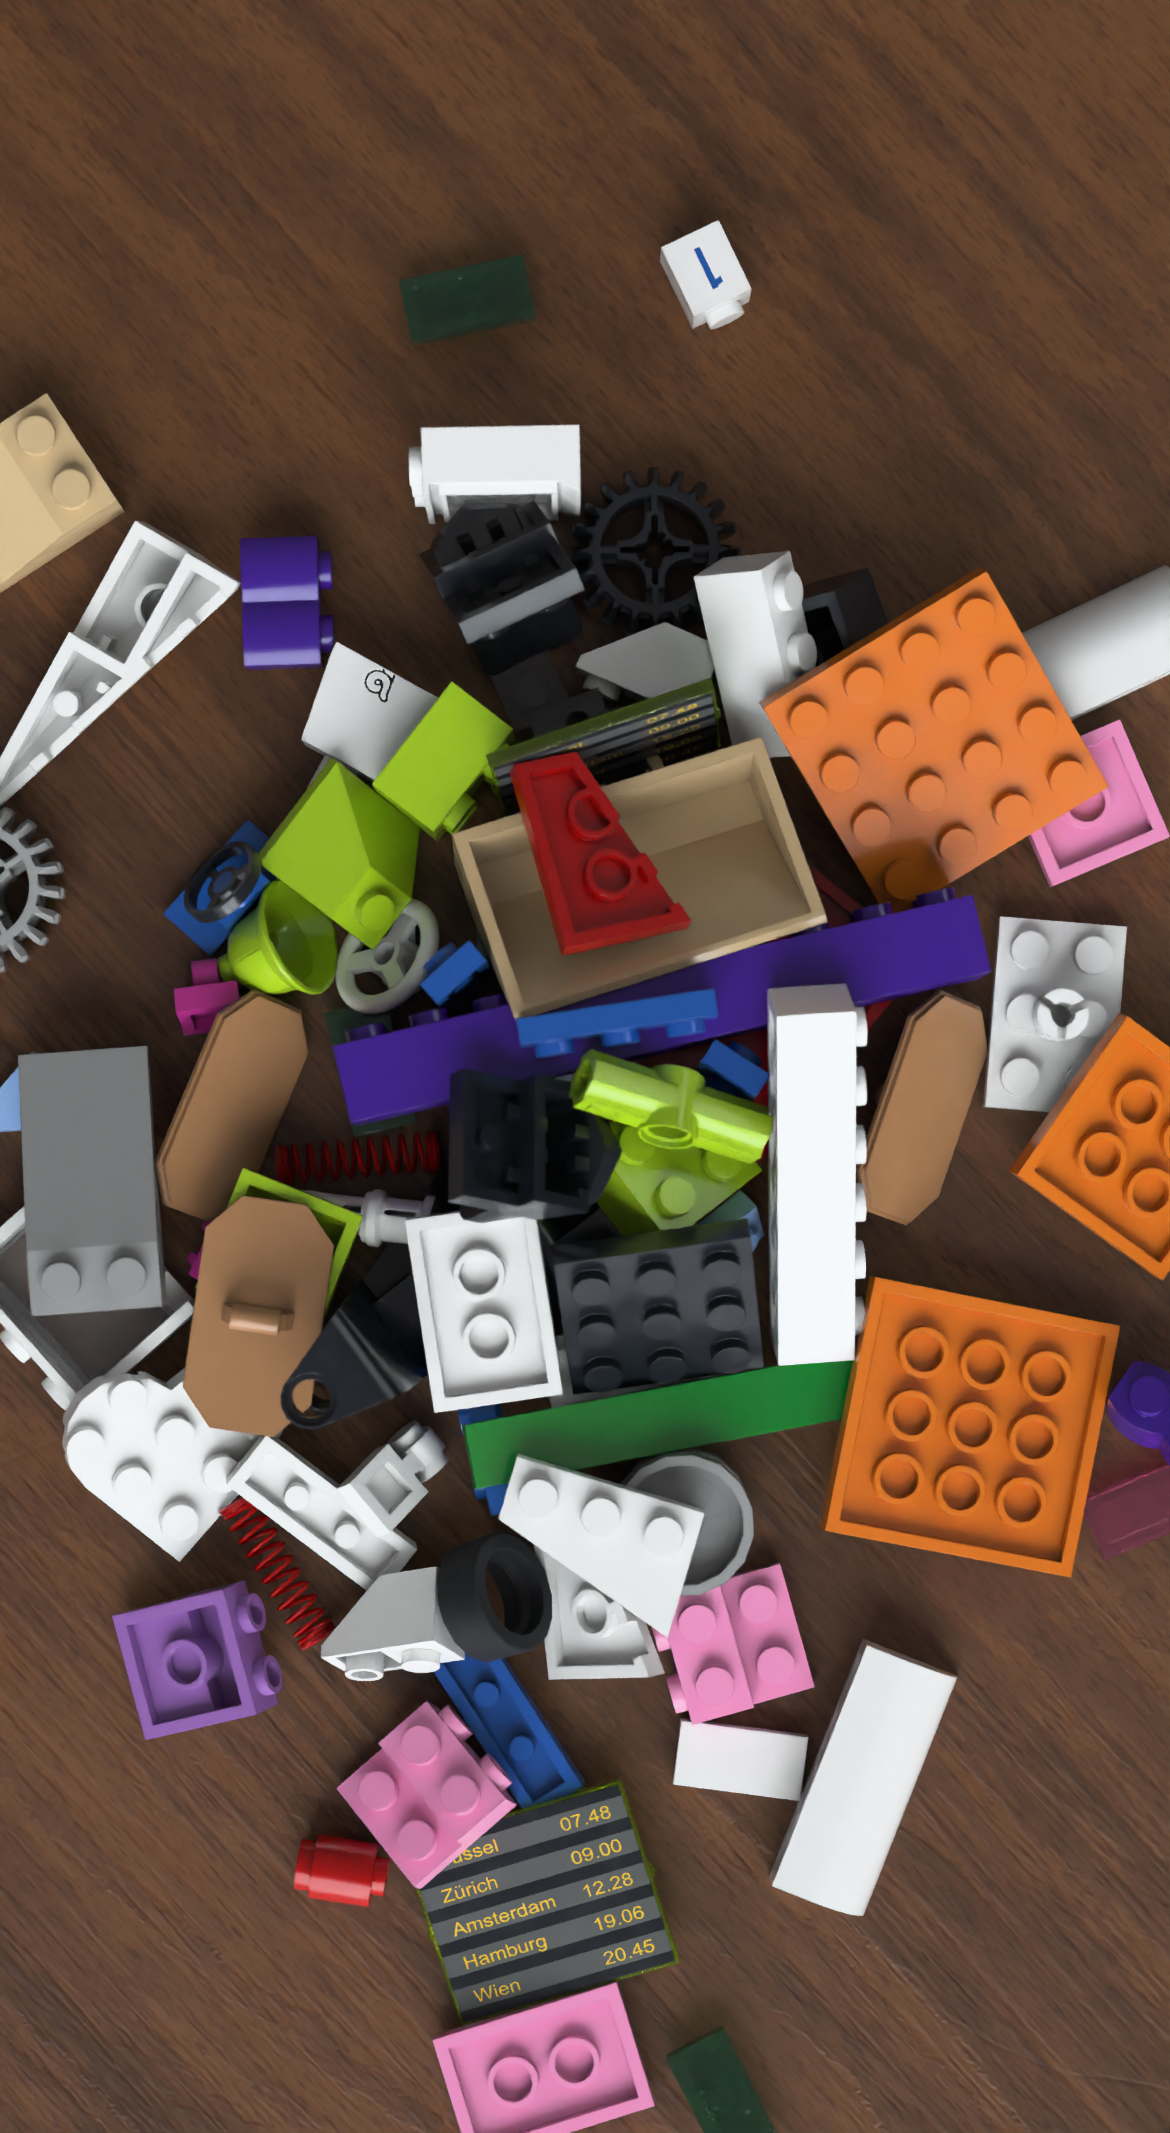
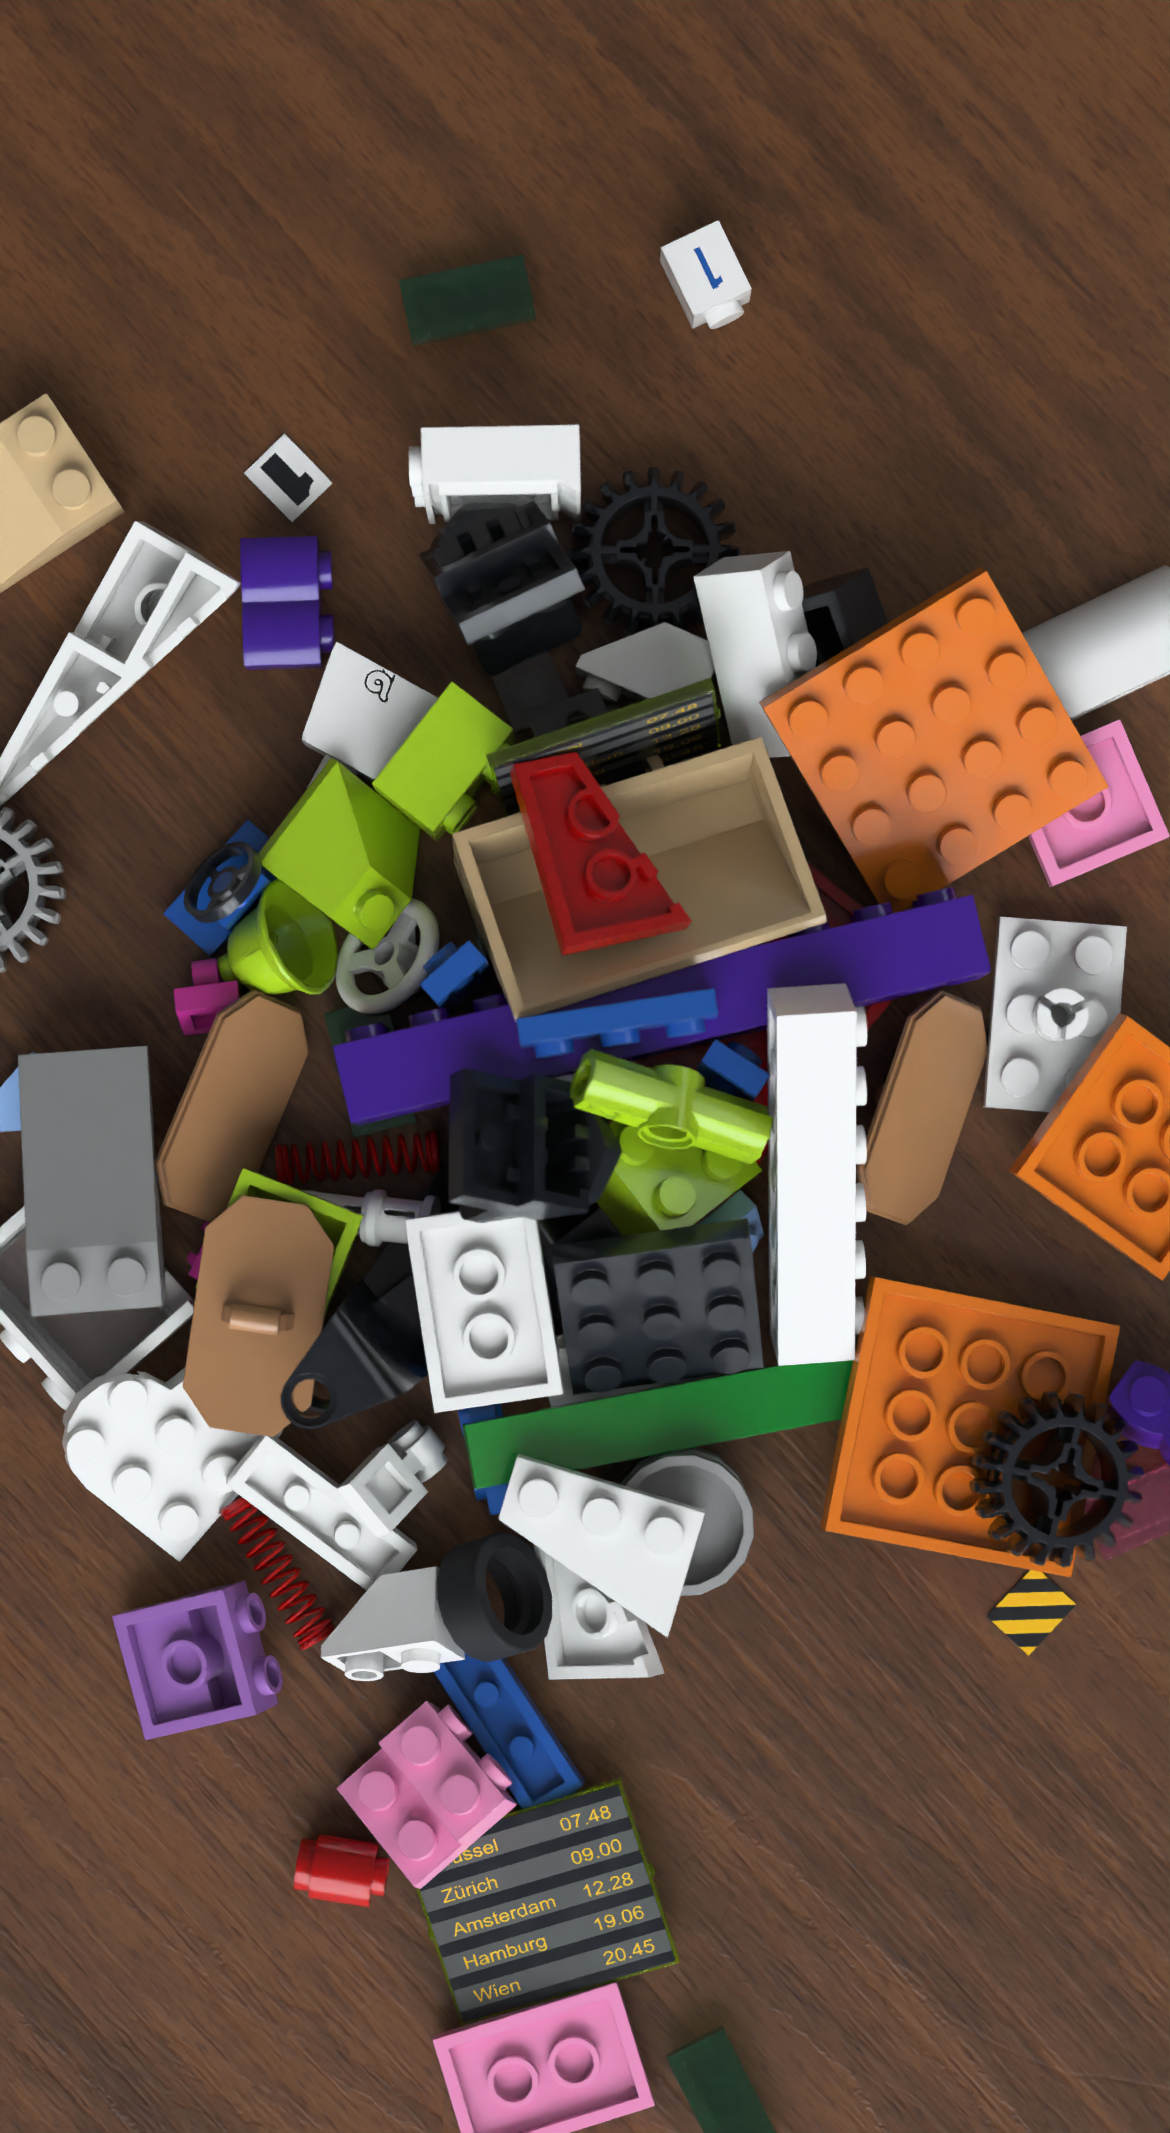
(288, 478): none -> white sticker
(735, 1646): bright pink plate -> none
(740, 1759): white tile -> none
(862, 1779): white brick -> none
(1031, 1610): none -> sticker
(1055, 1502): none -> black gear

